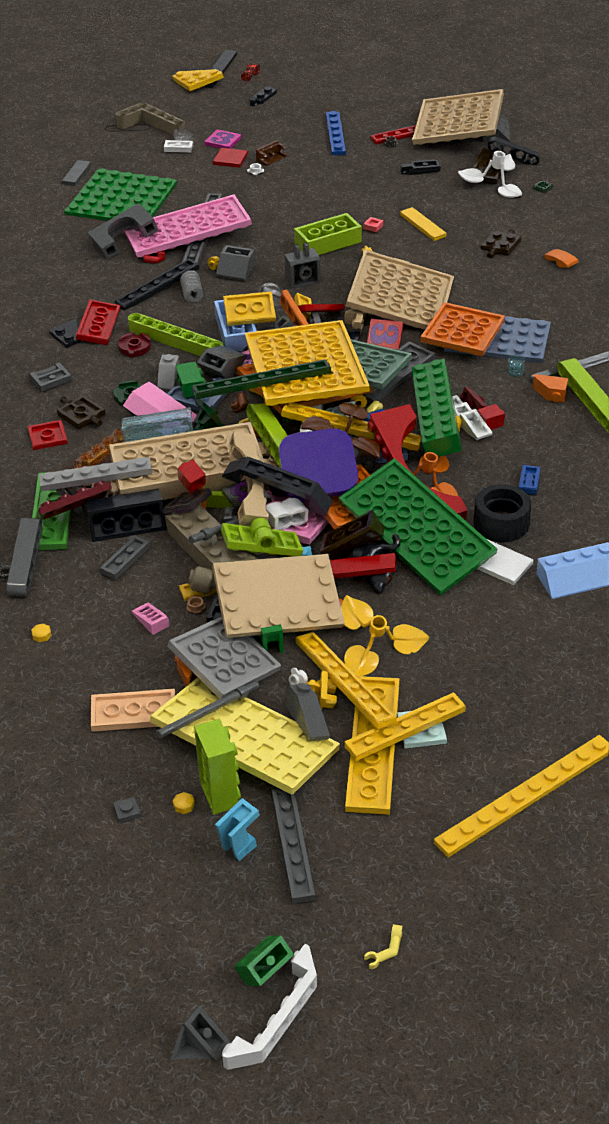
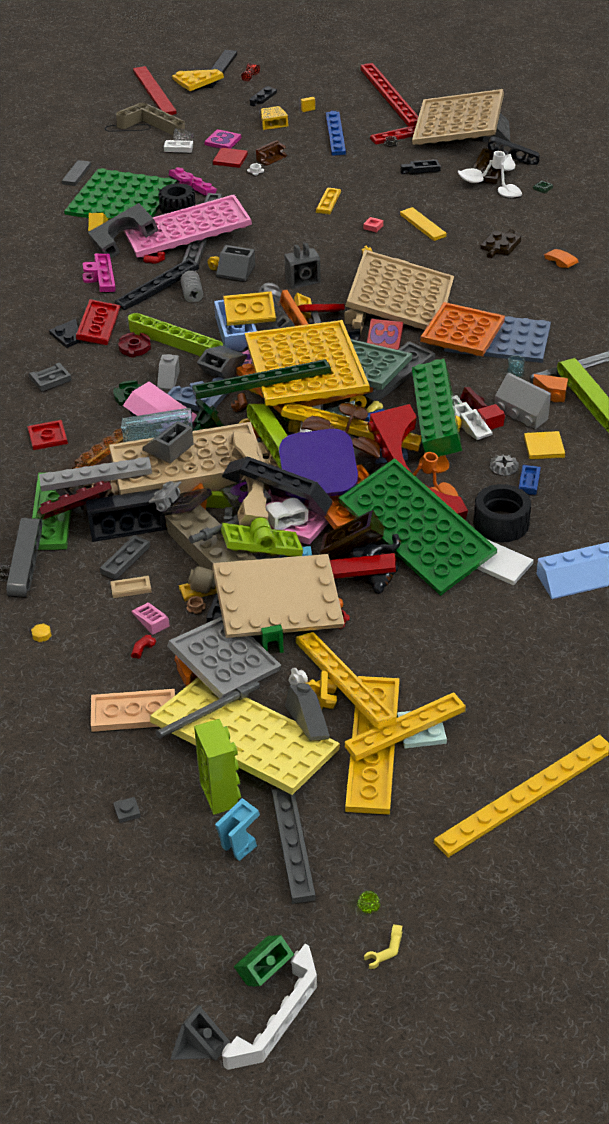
(81, 411): dark brown plate -> none
(96, 220): none -> yellow slope
(101, 272): none -> dark pink plate
(130, 586): none -> tan tile
(138, 648): none -> red arm
(154, 90): none -> red tile
(166, 496): none -> light grey hinge
(171, 442): none -> dark grey slope
(176, 197): none -> black tyre
(183, 803): yellow tile -> none
(187, 376): green brick -> none
(188, 178): none -> dark pink plate
(191, 475): red brick -> none
(273, 117): none -> yellow torso
(294, 426): none -> yellow plate
(307, 104): none -> yellow tile
(328, 201): none -> yellow tile
(329, 234): lime brick -> none
(362, 660): yellow plant -> none
(368, 896): none -> clear neon green plate
(390, 94): none -> red plate
(497, 466): none -> light grey gear
(523, 401): none -> light grey slope
(544, 445): none -> yellow tile

